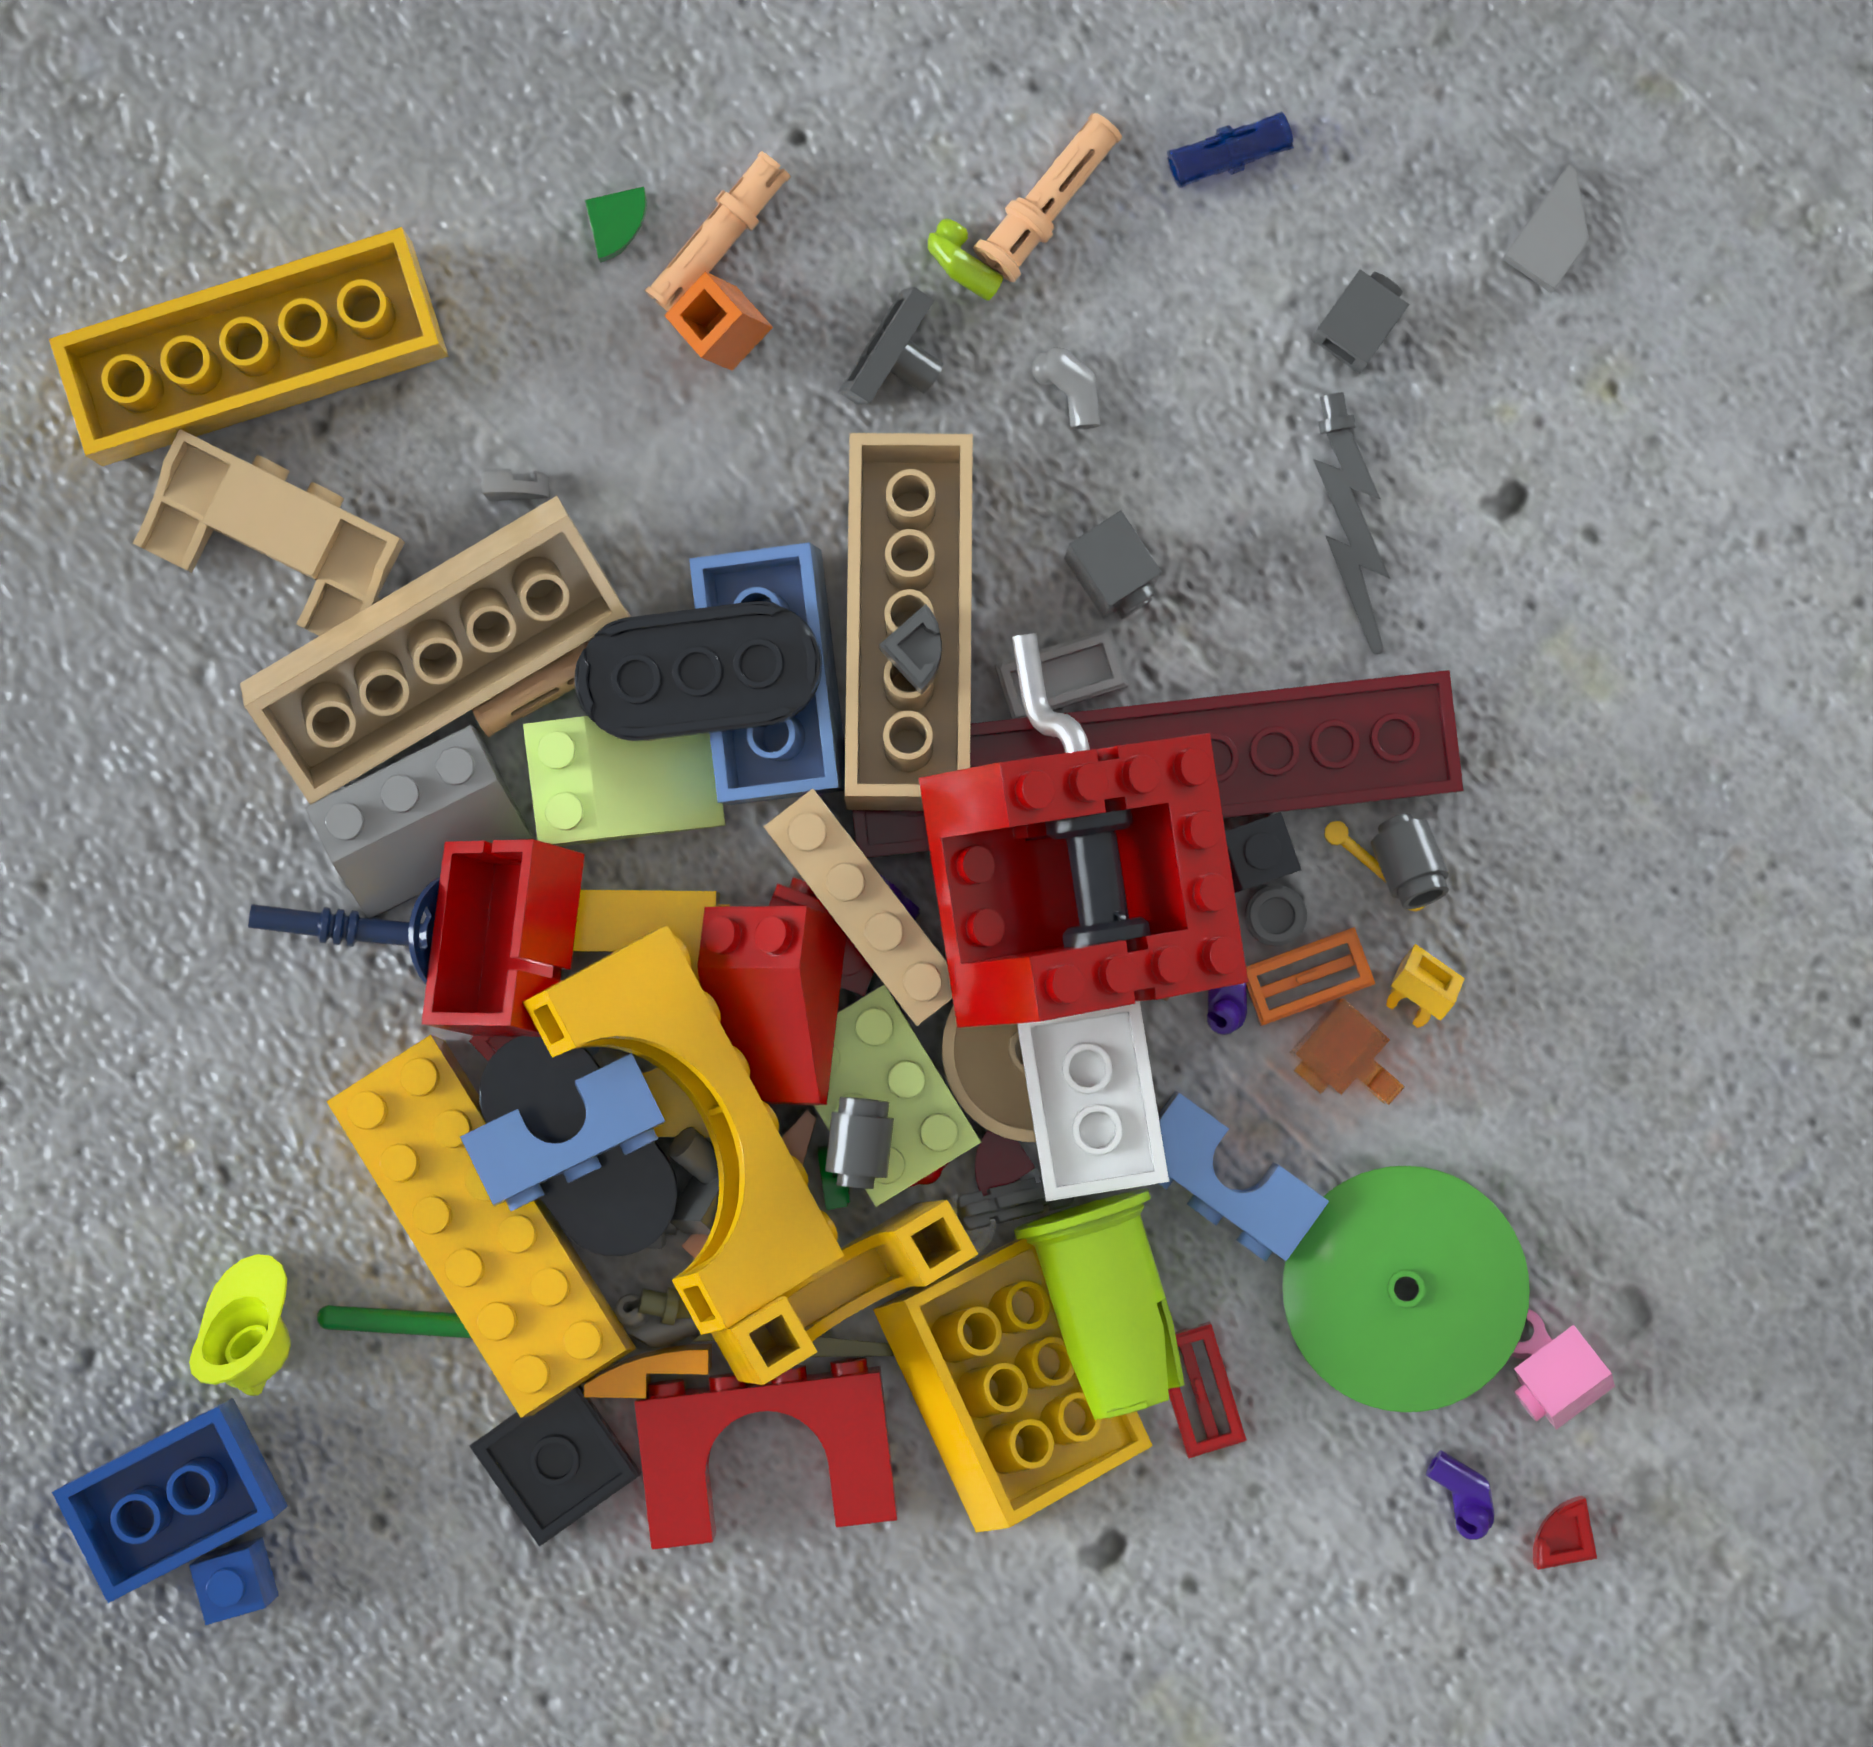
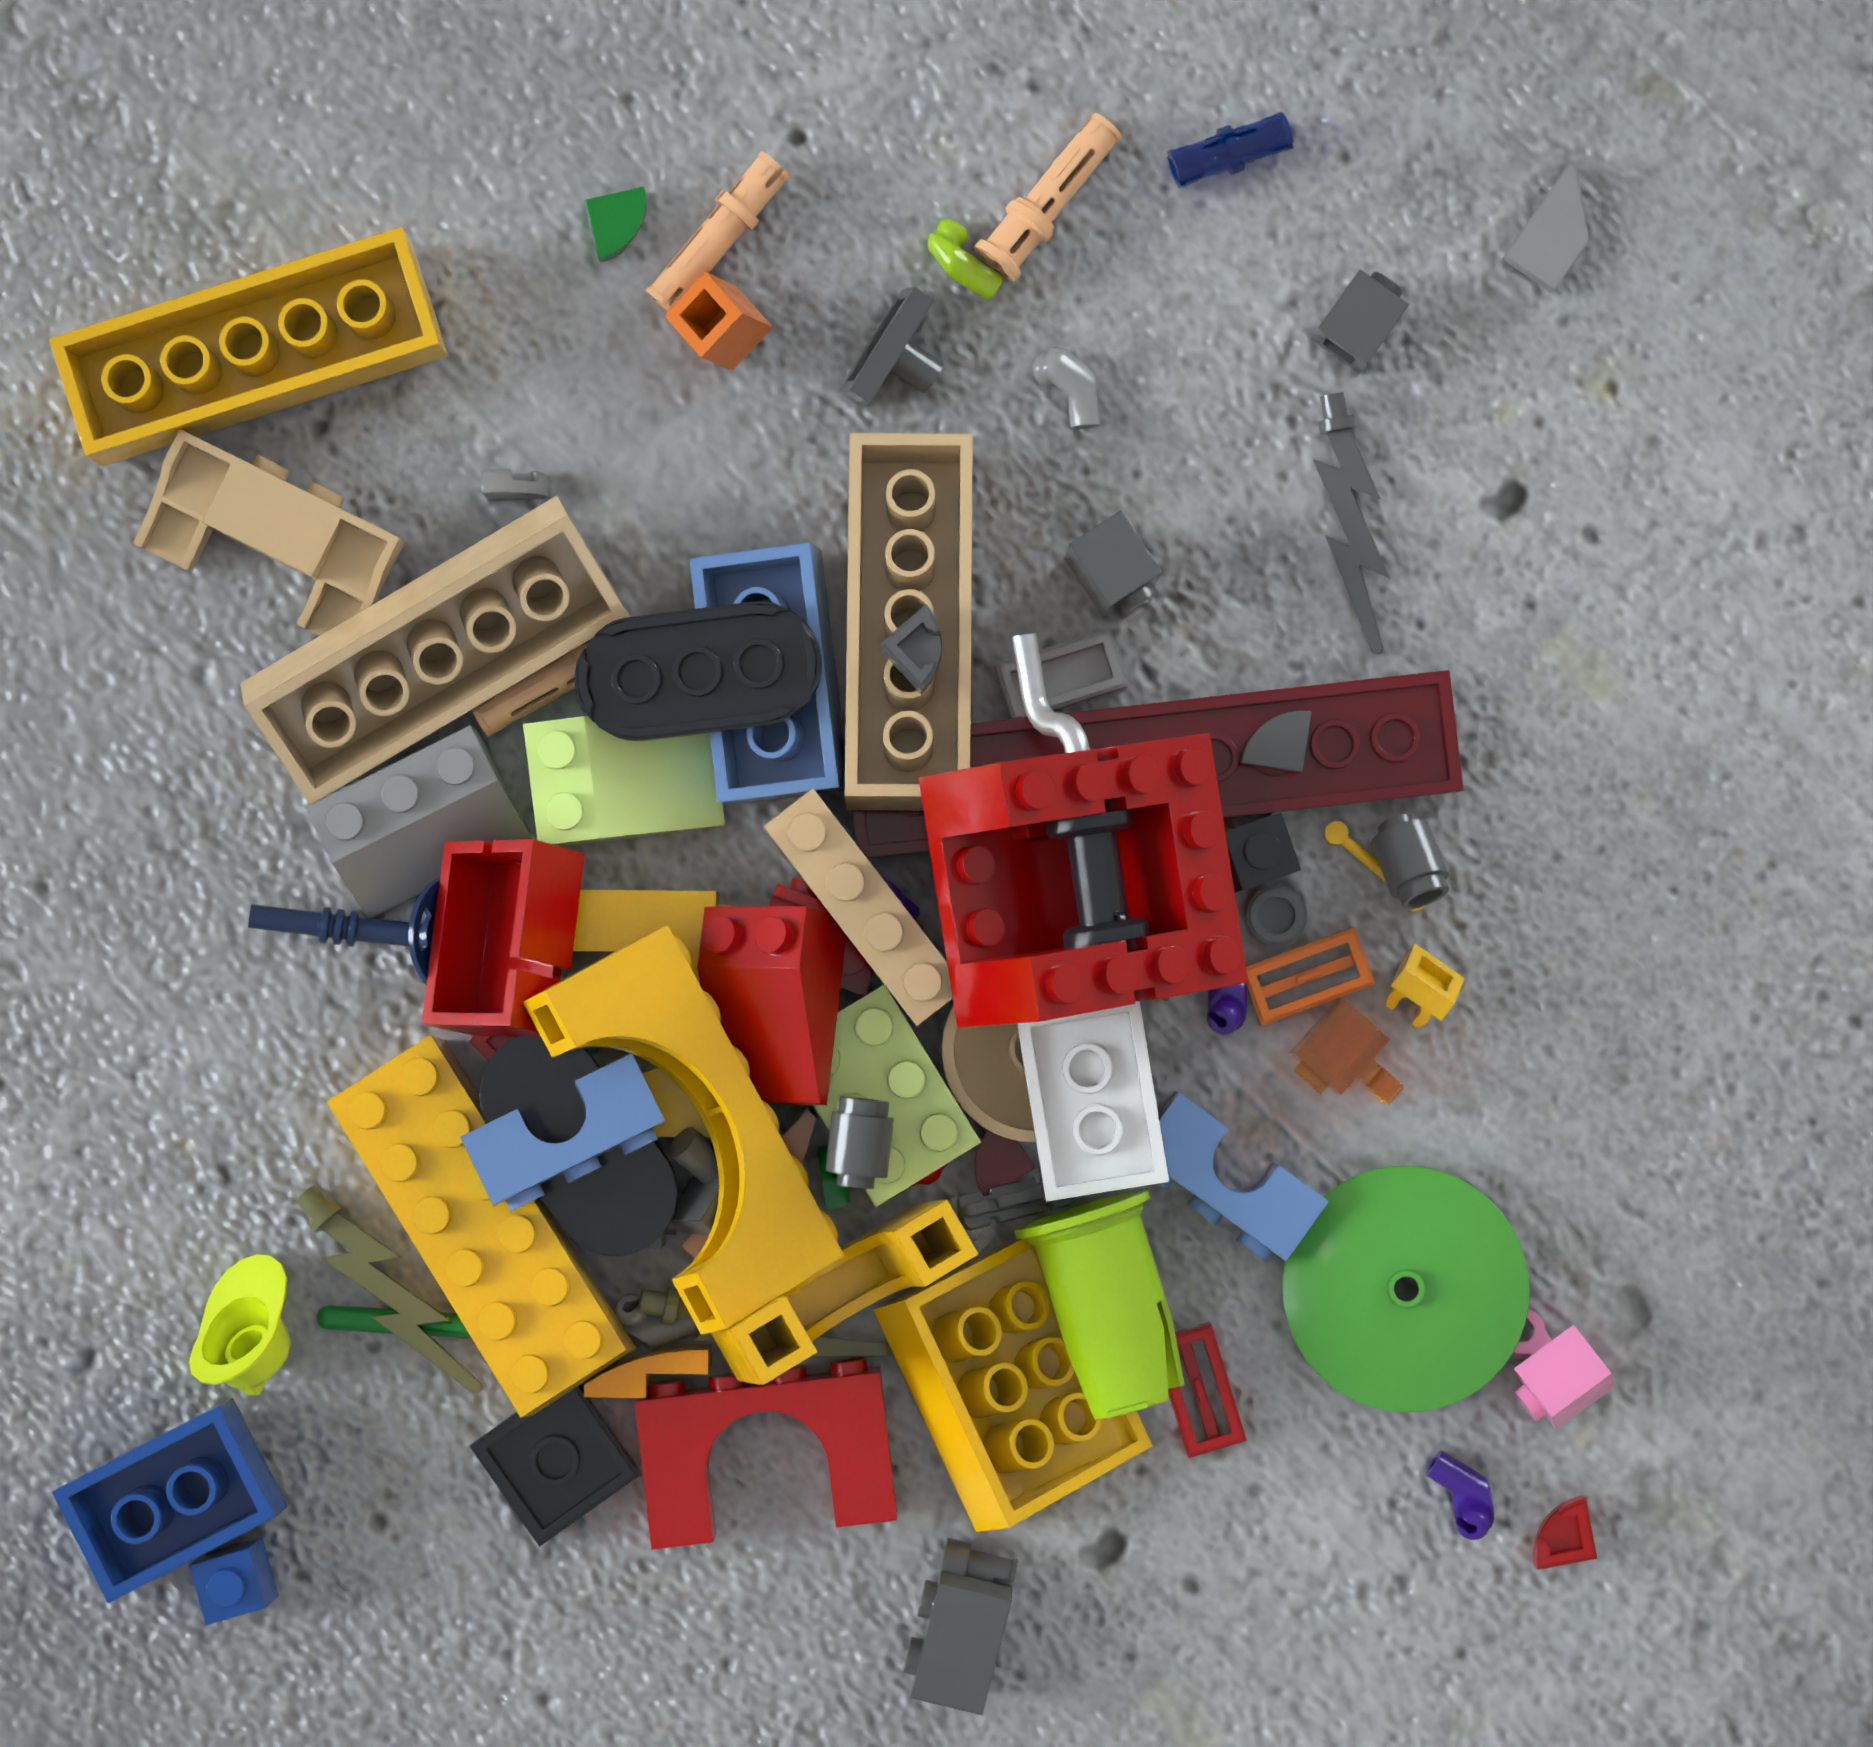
(359, 1268): none -> olive piece
(962, 1629): none -> dark grey hinge
(1279, 743): none -> dark grey tile

